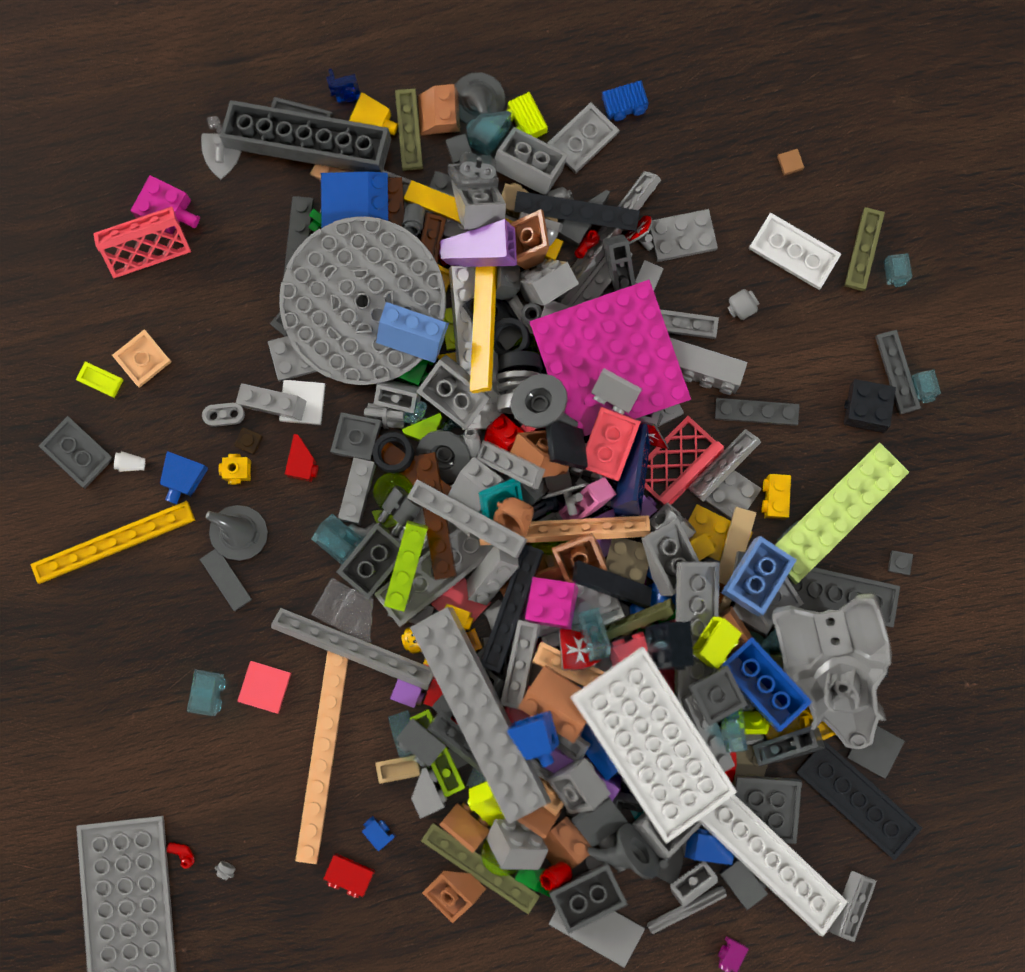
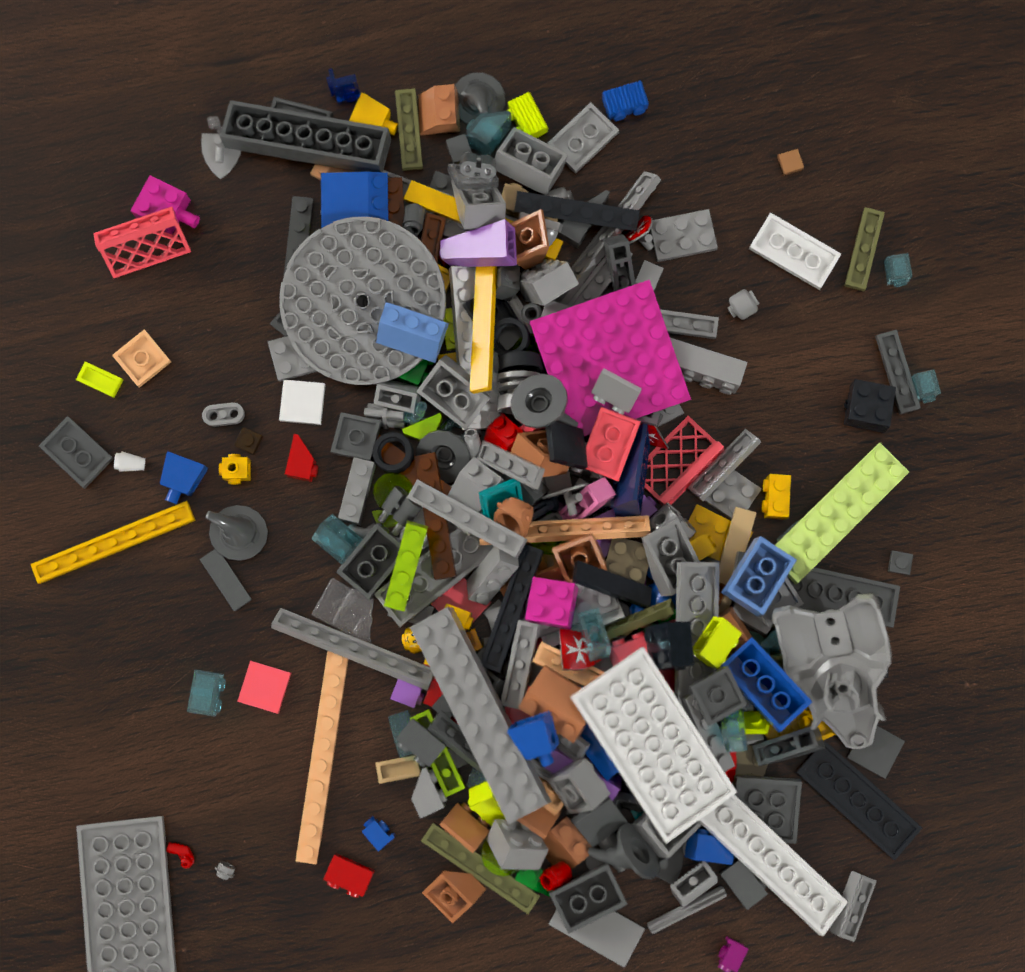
(271, 402): light grey brick -> none
(316, 223): green tile -> none
(587, 243): red arm -> none
(756, 411): dark grey plate -> none

